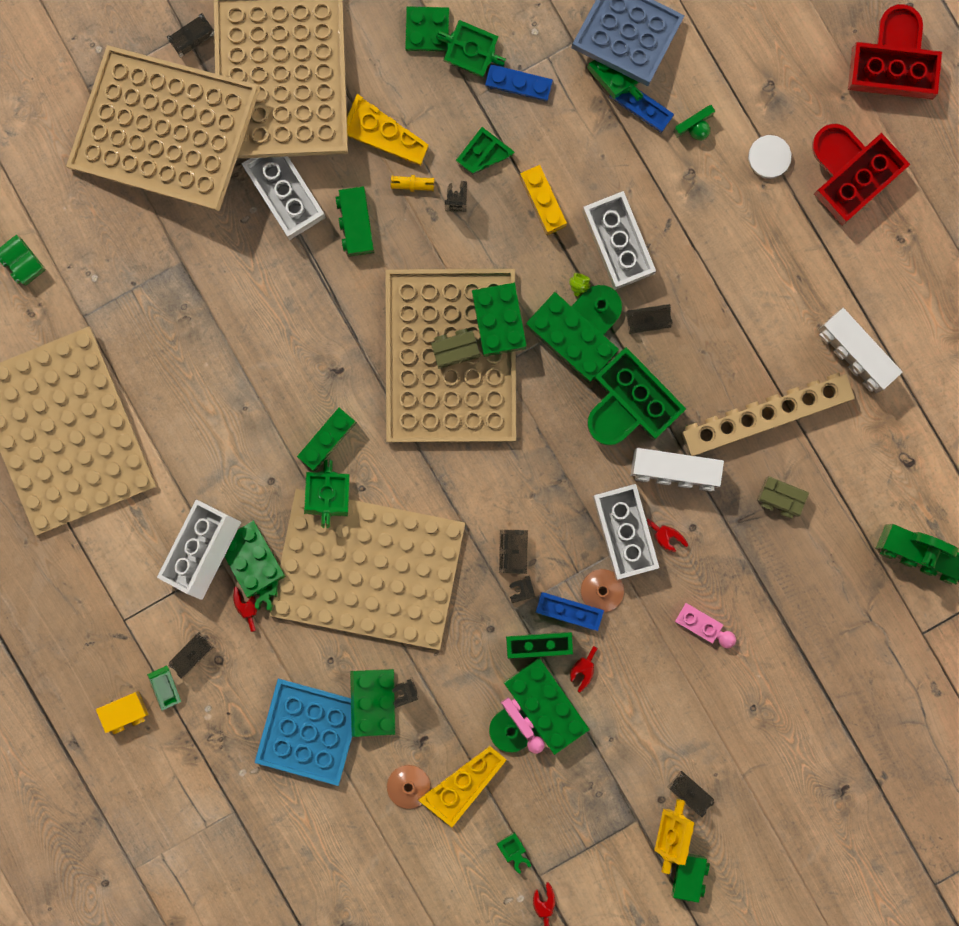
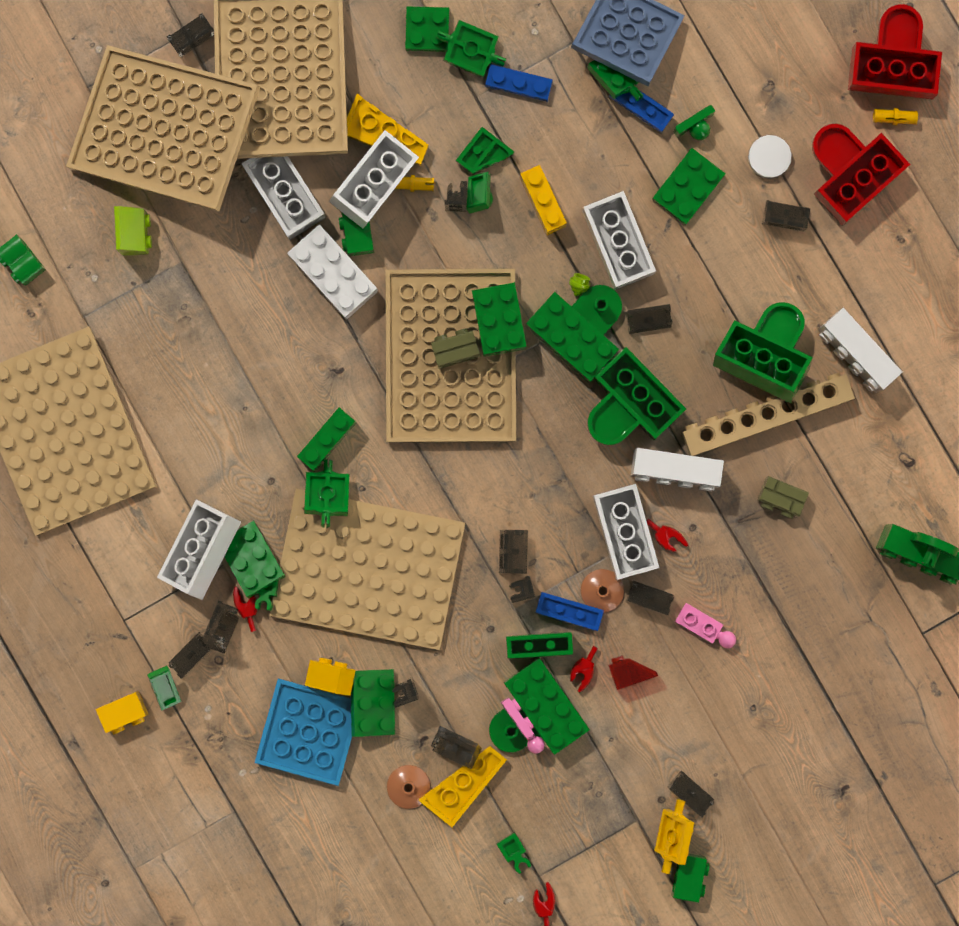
(132, 230): none -> lime slope
(220, 627): none -> clear smoke hinge
(330, 677): none -> yellow brick
(332, 272): none -> white brick
(373, 179): none -> white brick
(456, 747): none -> clear smoke hinge
(479, 193): none -> green tile
(628, 672): none -> clear red slope
(650, 597): none -> clear smoke hinge
(688, 186): none -> green plate
(767, 352): none -> green brick
(786, 216): none -> clear smoke hinge
(895, 116): none -> yellow pin

